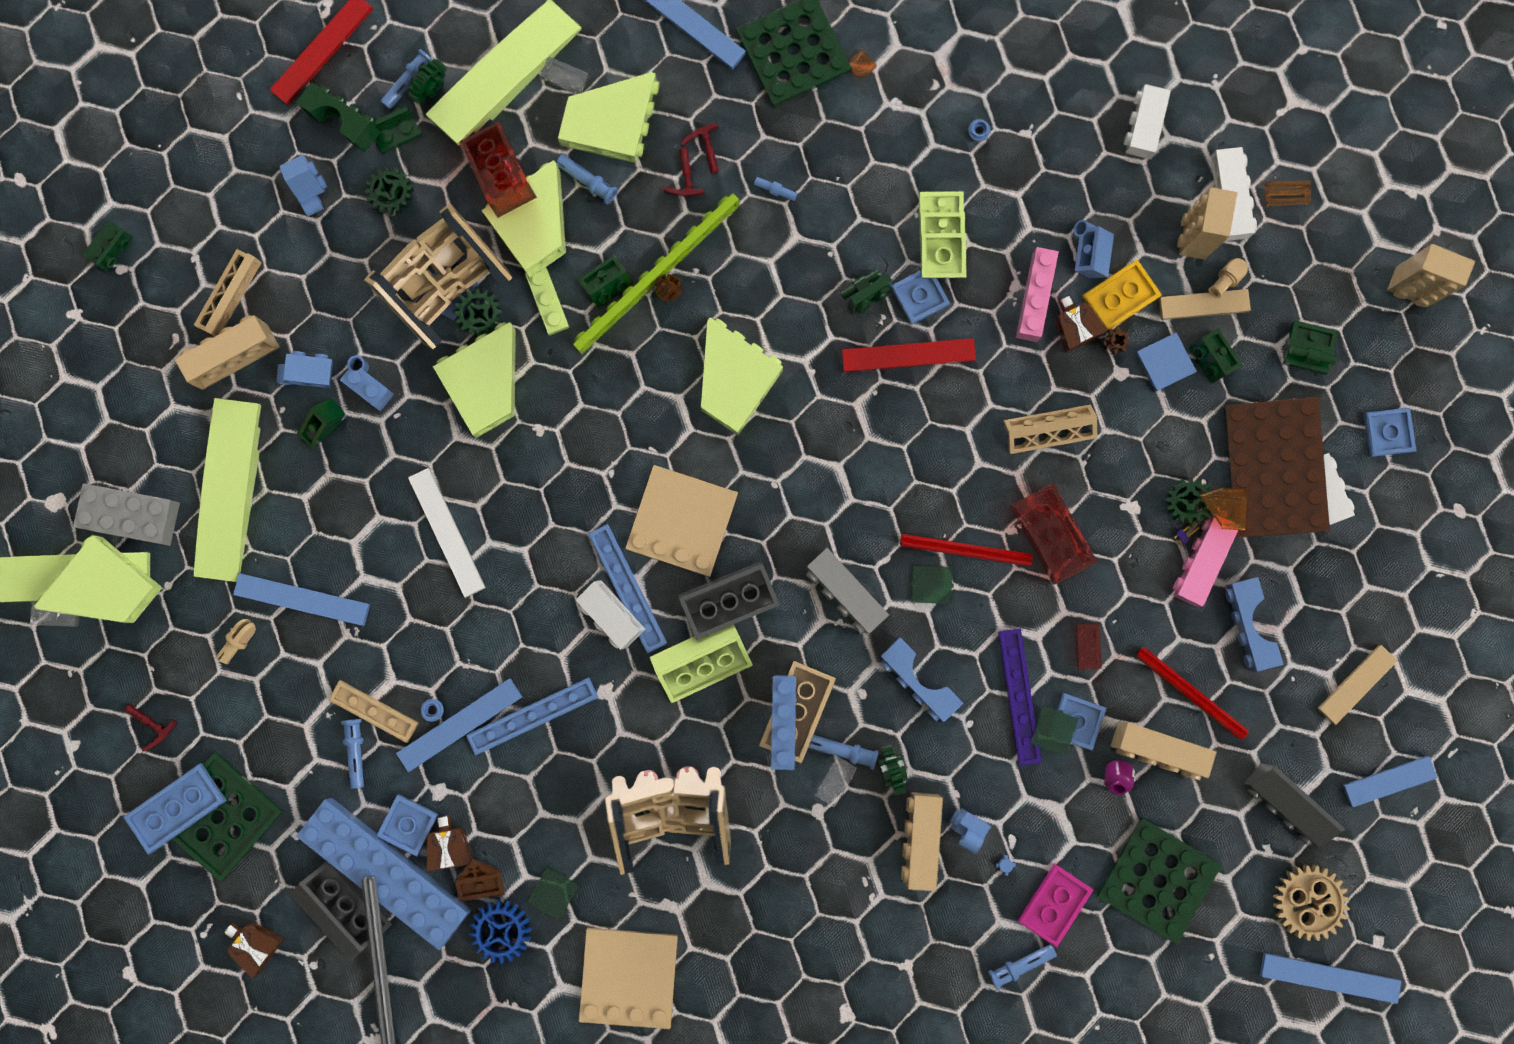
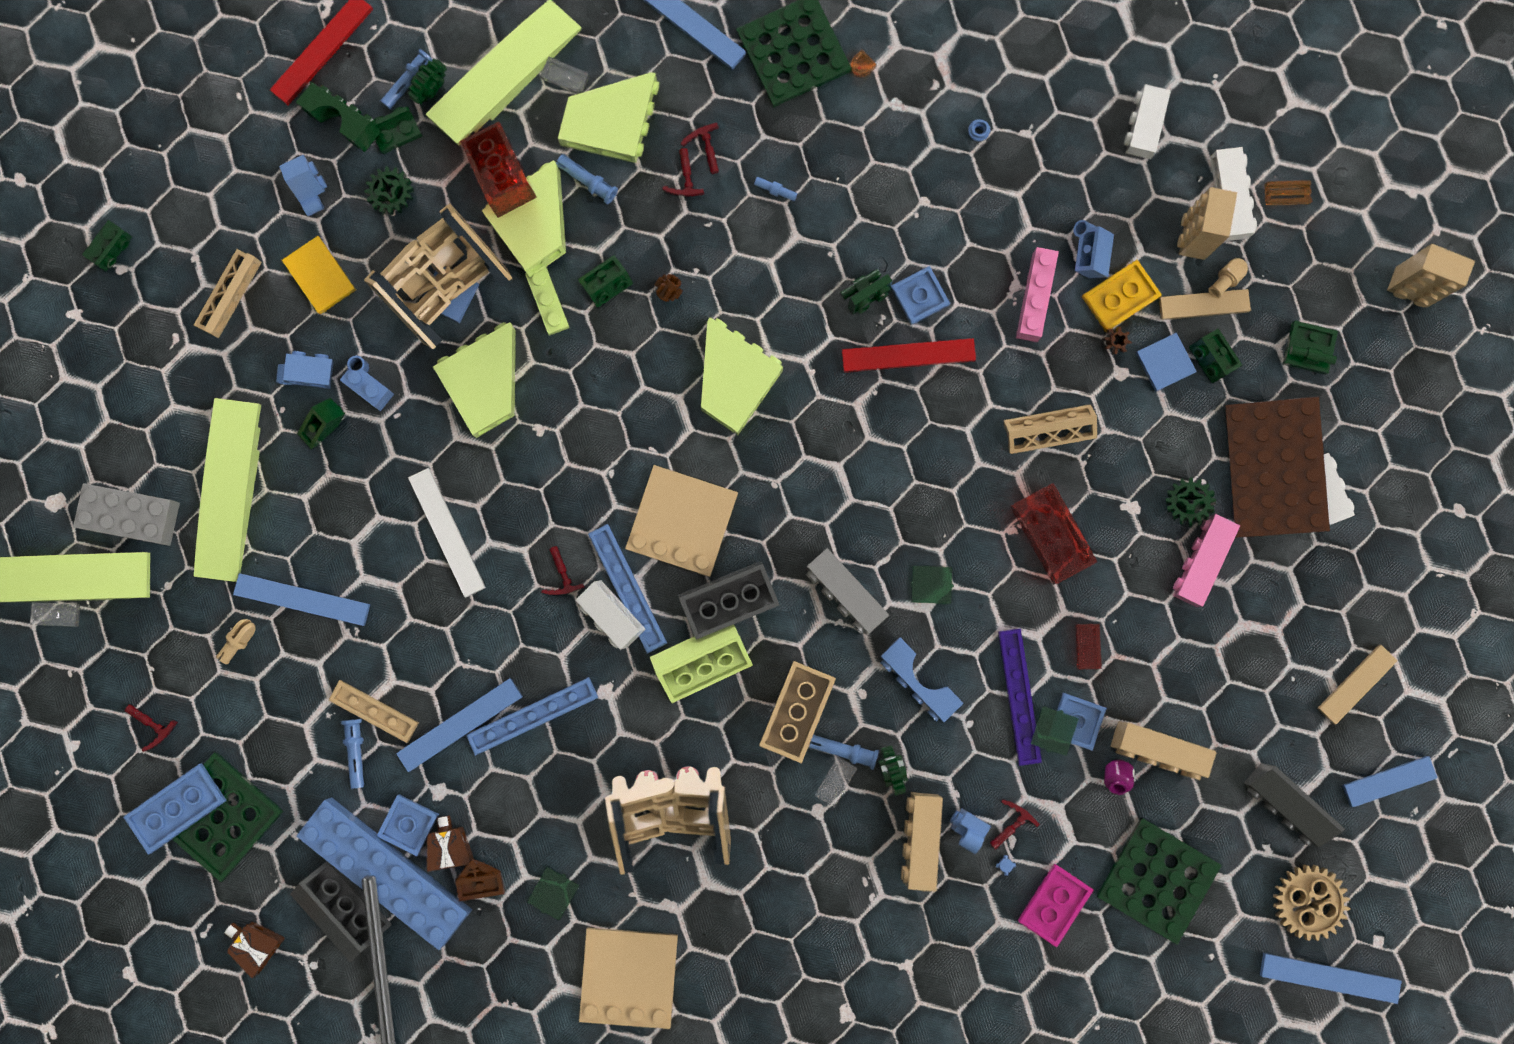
(100, 585): yellowish green slope -> none
(226, 352): tan brick -> none
(319, 275): none -> yellow tile
(425, 710): medium blue plate -> none
(471, 317): dark green gear -> none
(505, 940): blue gear -> none
(561, 570): none -> dark red piece
(648, 279): lime plate -> none
(783, 723): medium blue arch -> none
(942, 234): yellowish green slope -> none
(966, 550): red axle -> none
(1010, 830): none -> dark red piece
(1021, 966): medium blue pin -> none
(1077, 324): reddish brown torso -> none
(1180, 534): dark purple piece -> none
(1192, 693): red axle -> none
(1227, 507): clear orange slope -> none
(1259, 652): medium blue arch -> none
(1389, 432): medium blue tile -> none

